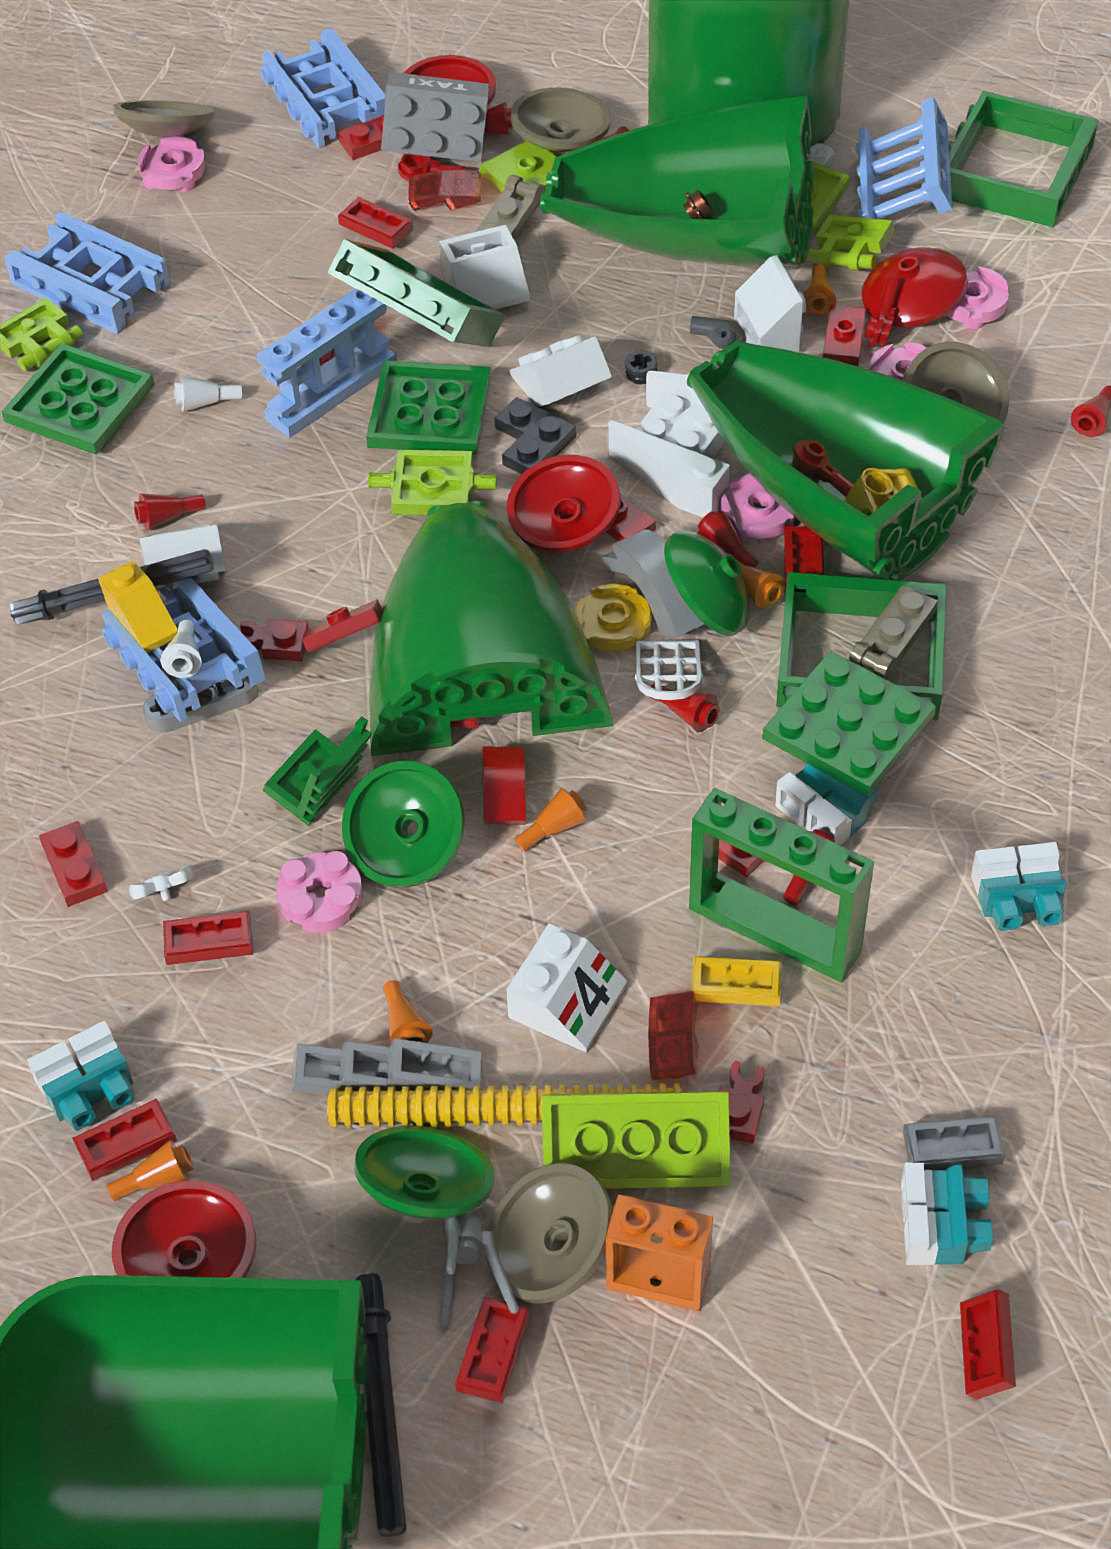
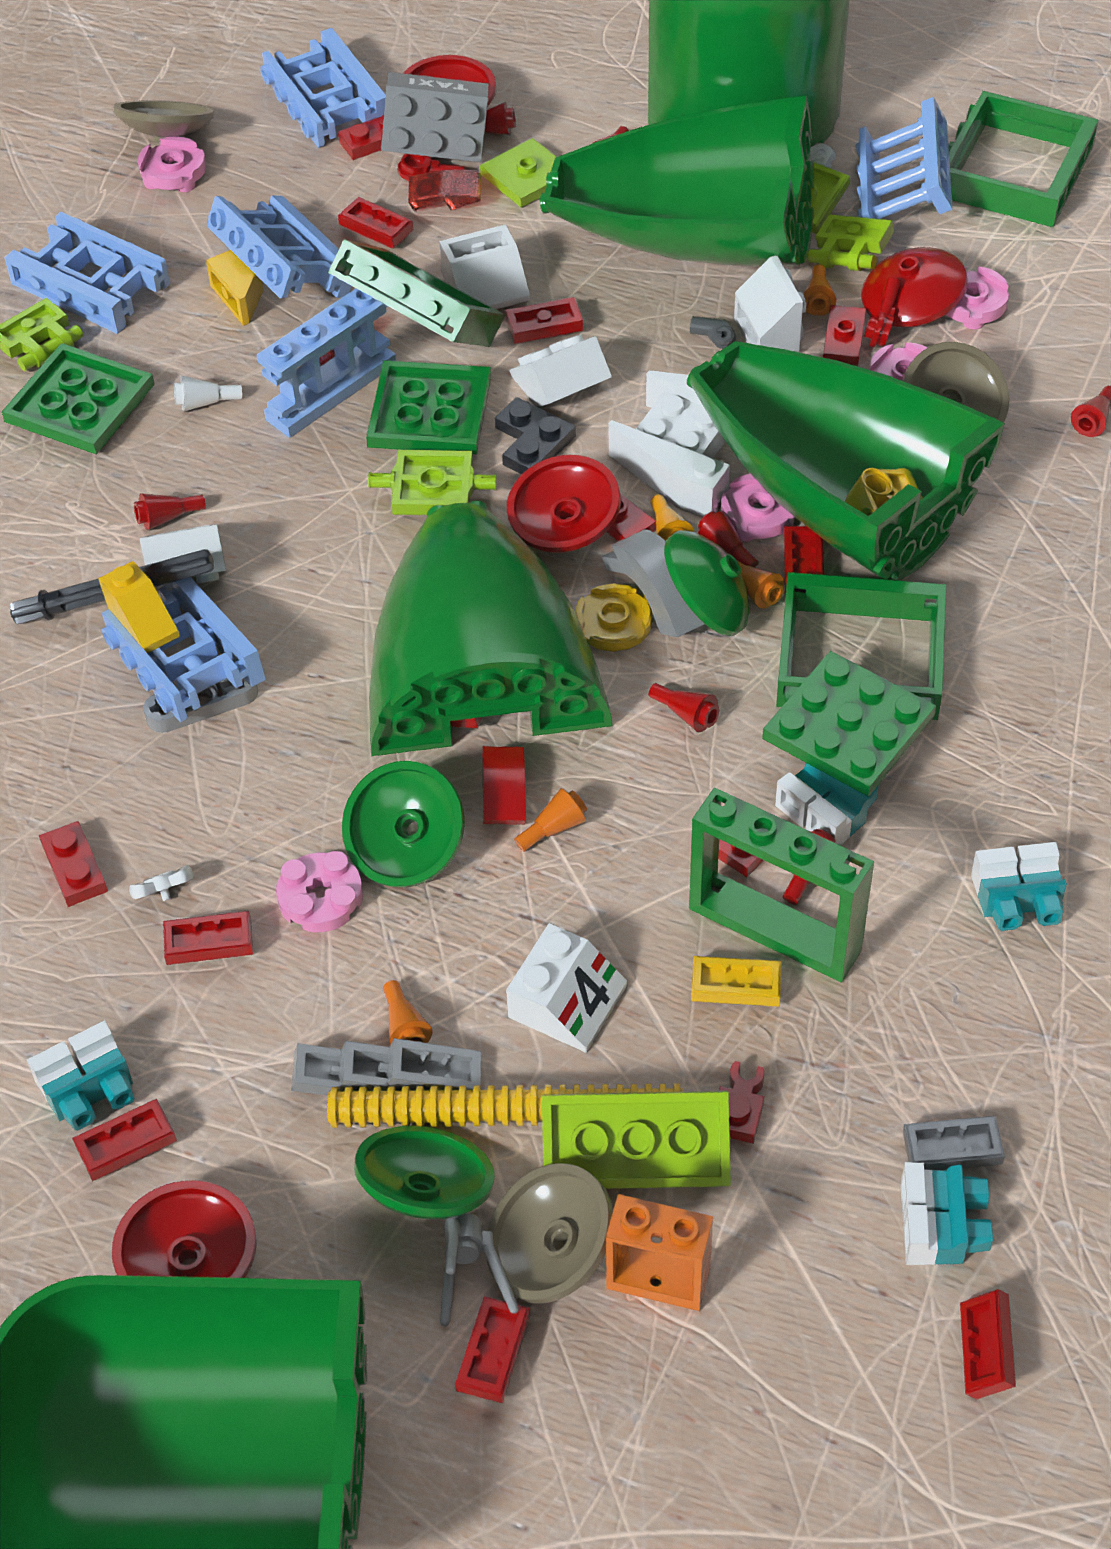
(163, 1167): orange cone -> none
(181, 655): white cone -> none
(235, 285): none -> yellow slope
(277, 245): none -> light blue fence
(278, 640): plate -> none
(317, 772): green plate -> none
(342, 624): red plate -> none
(381, 1412): black axle -> none
(510, 210): dark tan plate -> none
(544, 320): none -> red plate
(560, 118): dark tan dish -> none
(636, 359): black bush -> none
(667, 519): none -> light orange cone
(672, 1036): clear red slope -> none
(678, 645): white window -> none
(697, 205): copper plate -> none
(813, 460): red plate -> none
(894, 631): dark tan plate -> none

